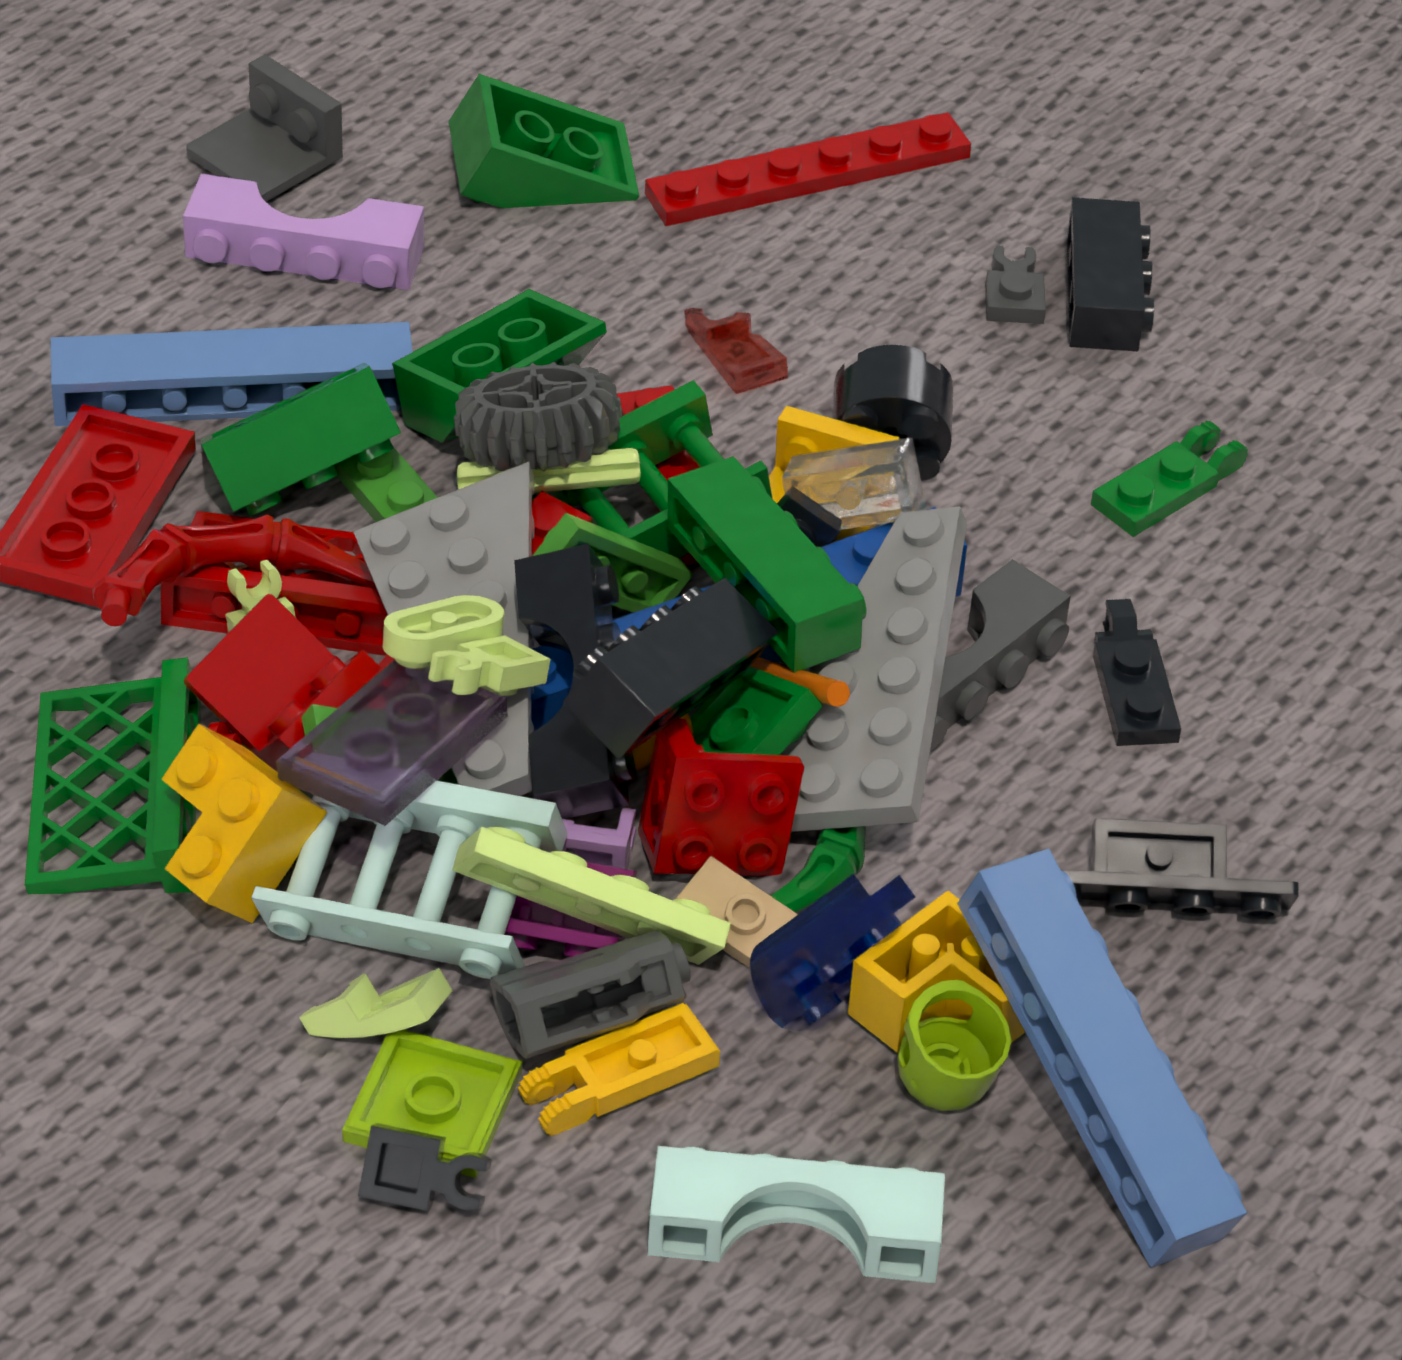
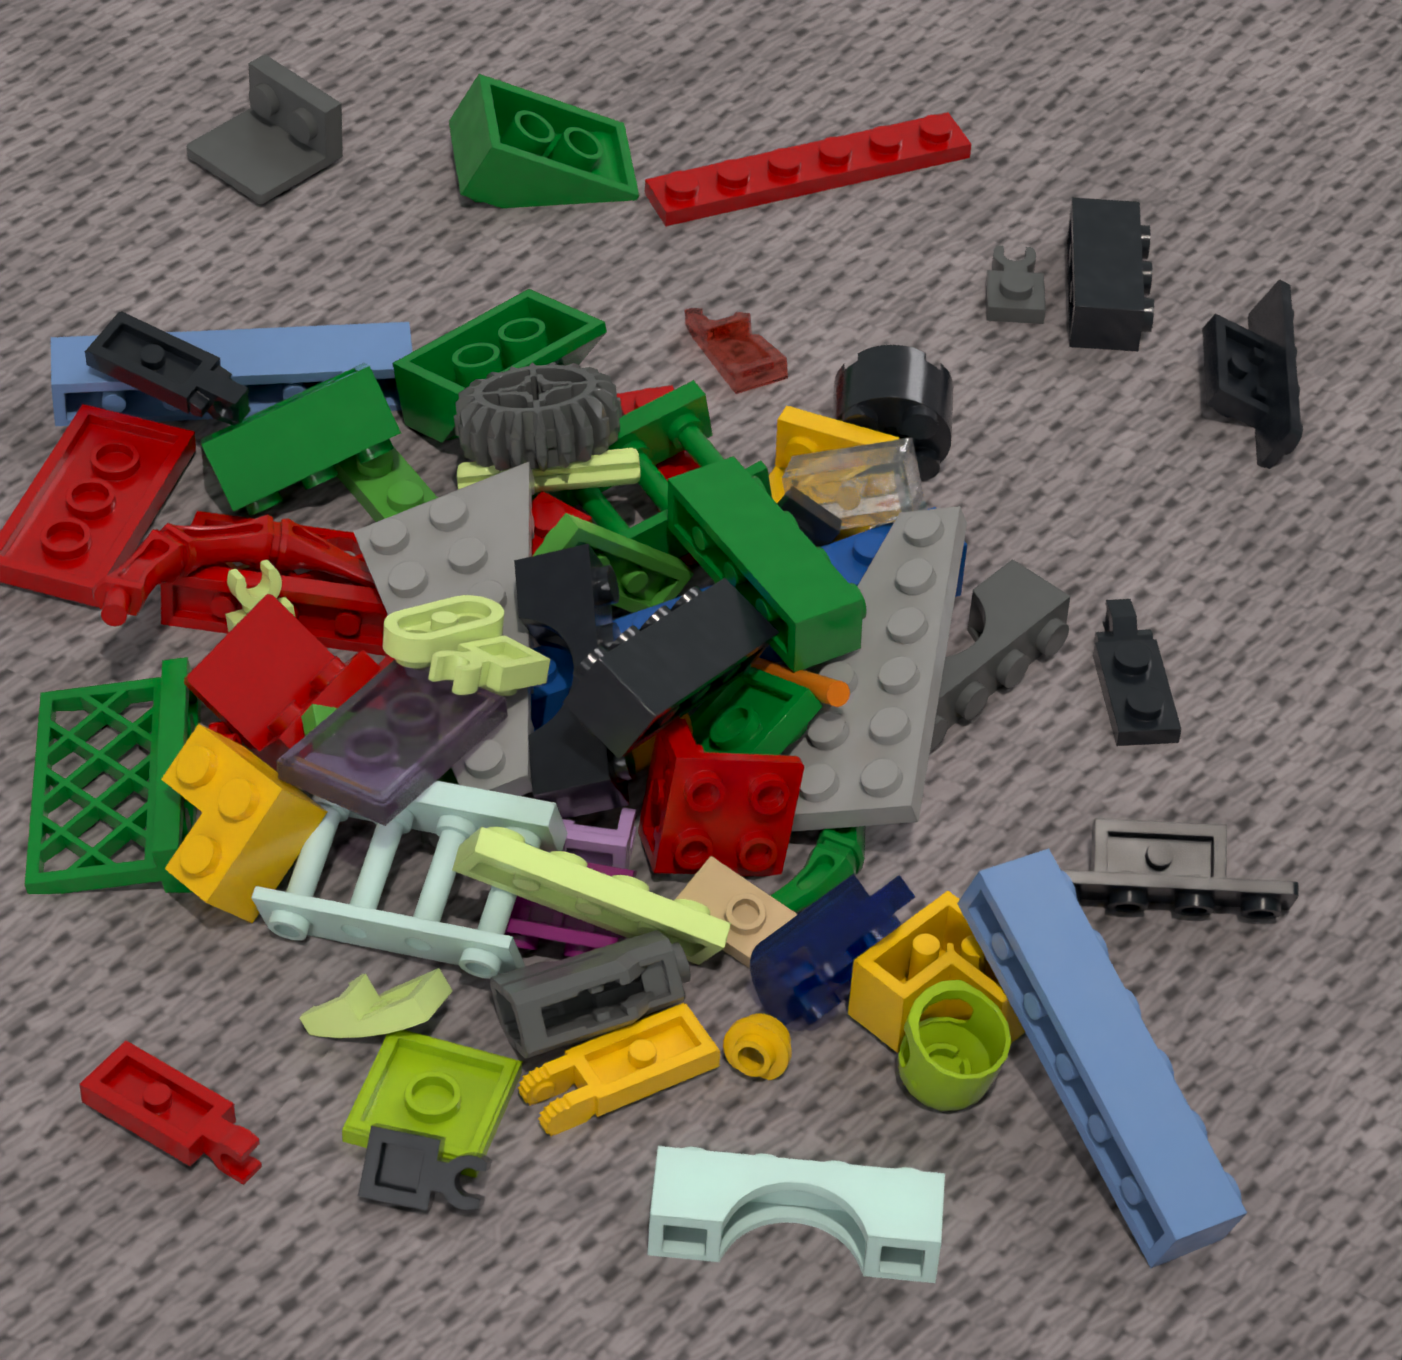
(168, 369): none -> black hinge
(170, 1111): none -> red plate
(368, 245): lavender arch -> none
(763, 1034): none -> yellow plate
(1168, 479): green hinge -> none
(1255, 373): none -> black bracket

